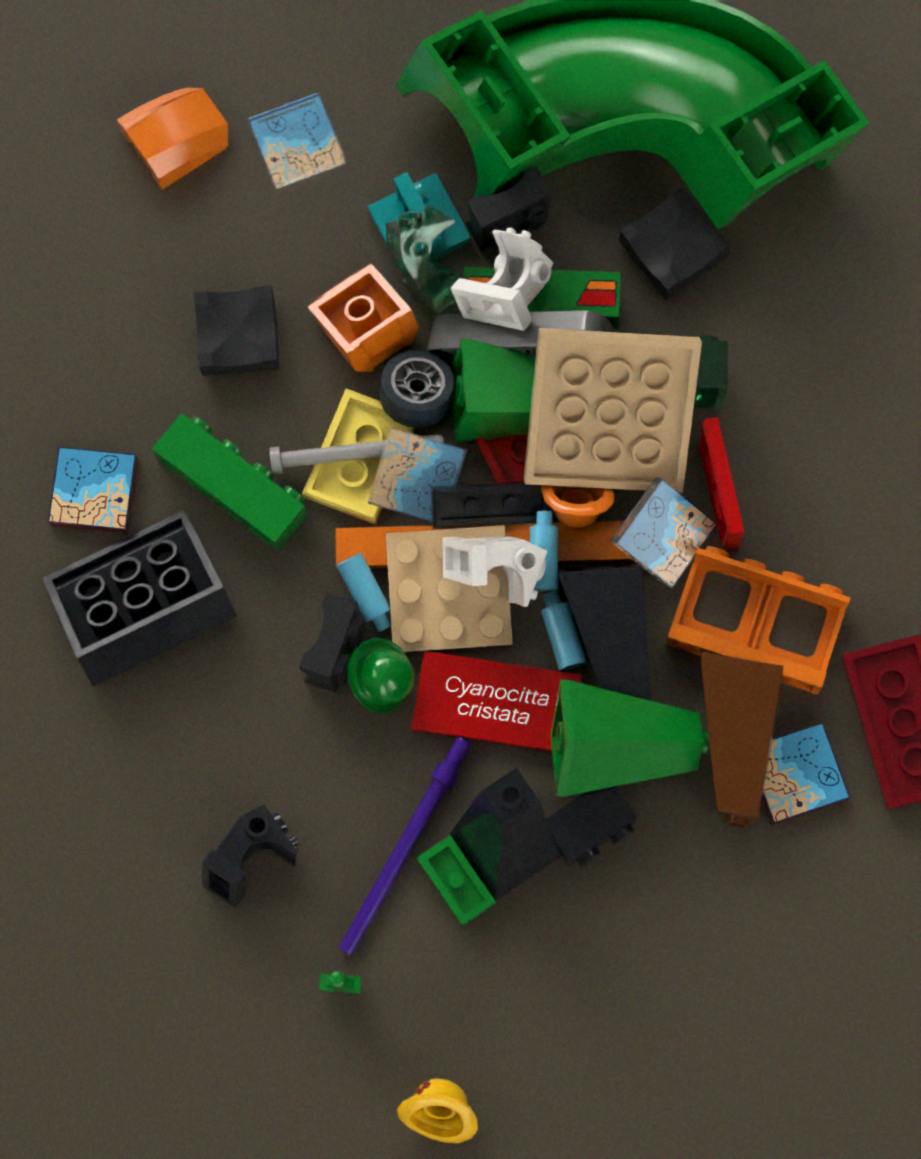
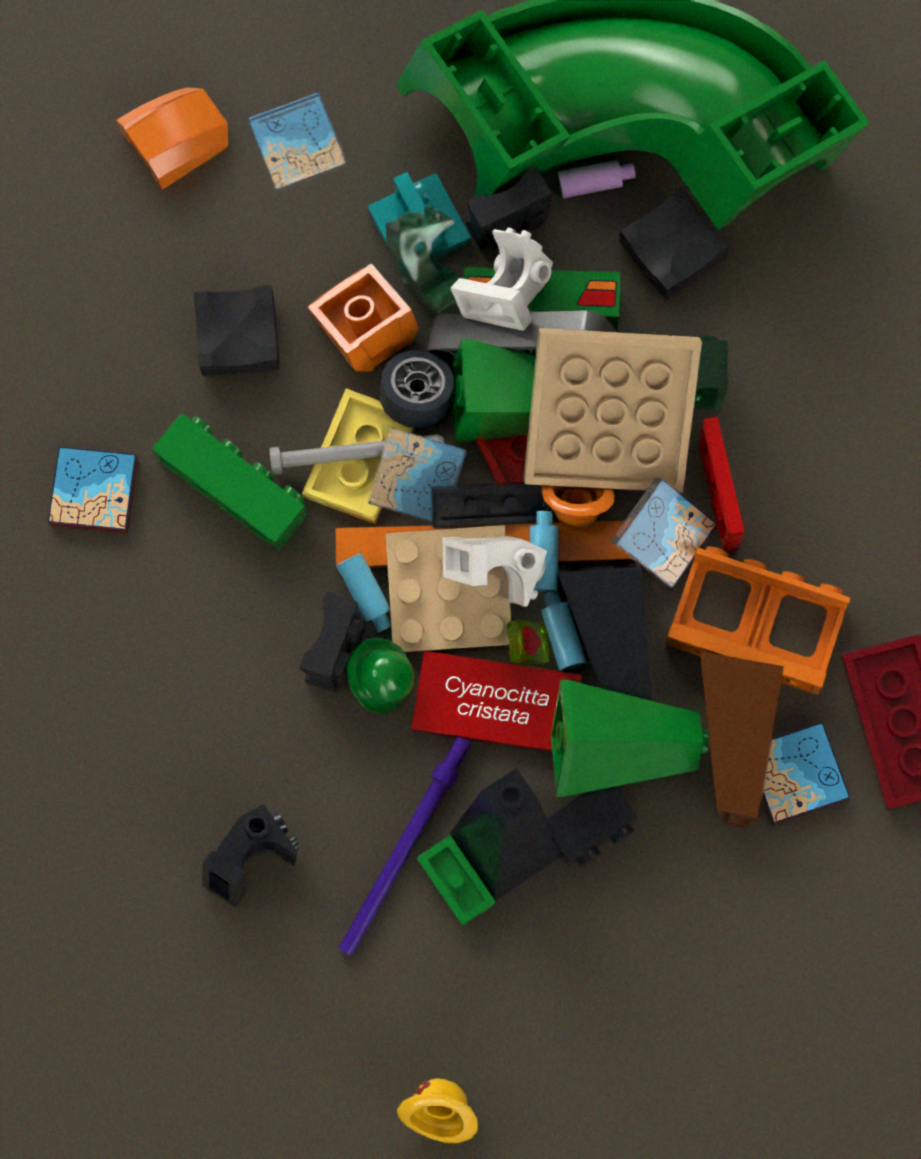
(138, 598): black slope -> none
(339, 982): green bar -> none
(528, 642): none -> clear neon green tile
(593, 178): none -> lavender cylinder

